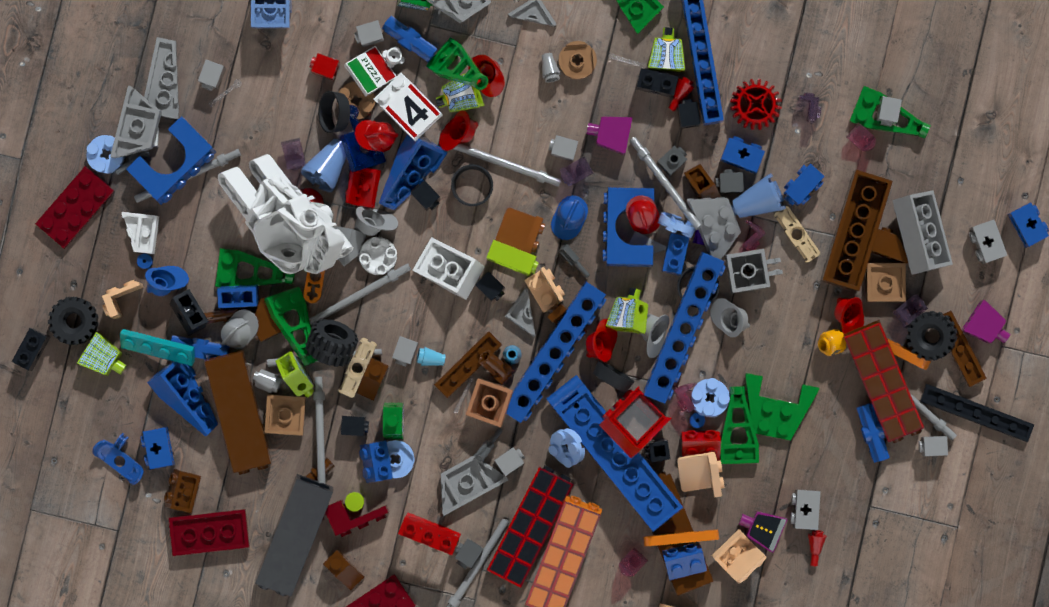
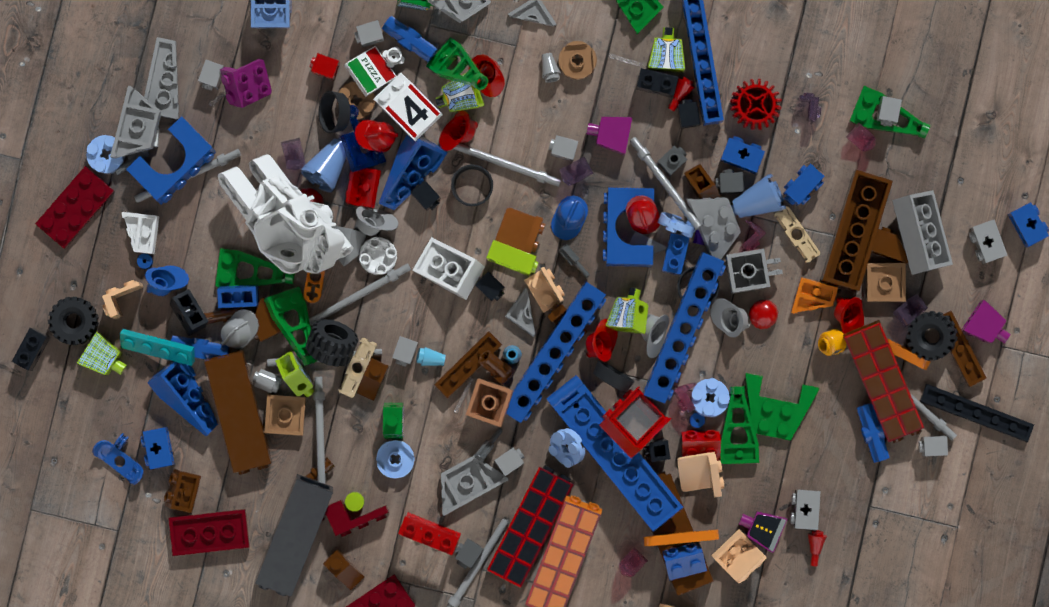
(246, 83): none -> magenta bracket
(354, 426): black brick -> none
(376, 462): blue bracket -> none
(763, 314): none -> red hair
(813, 295): none -> orange wing

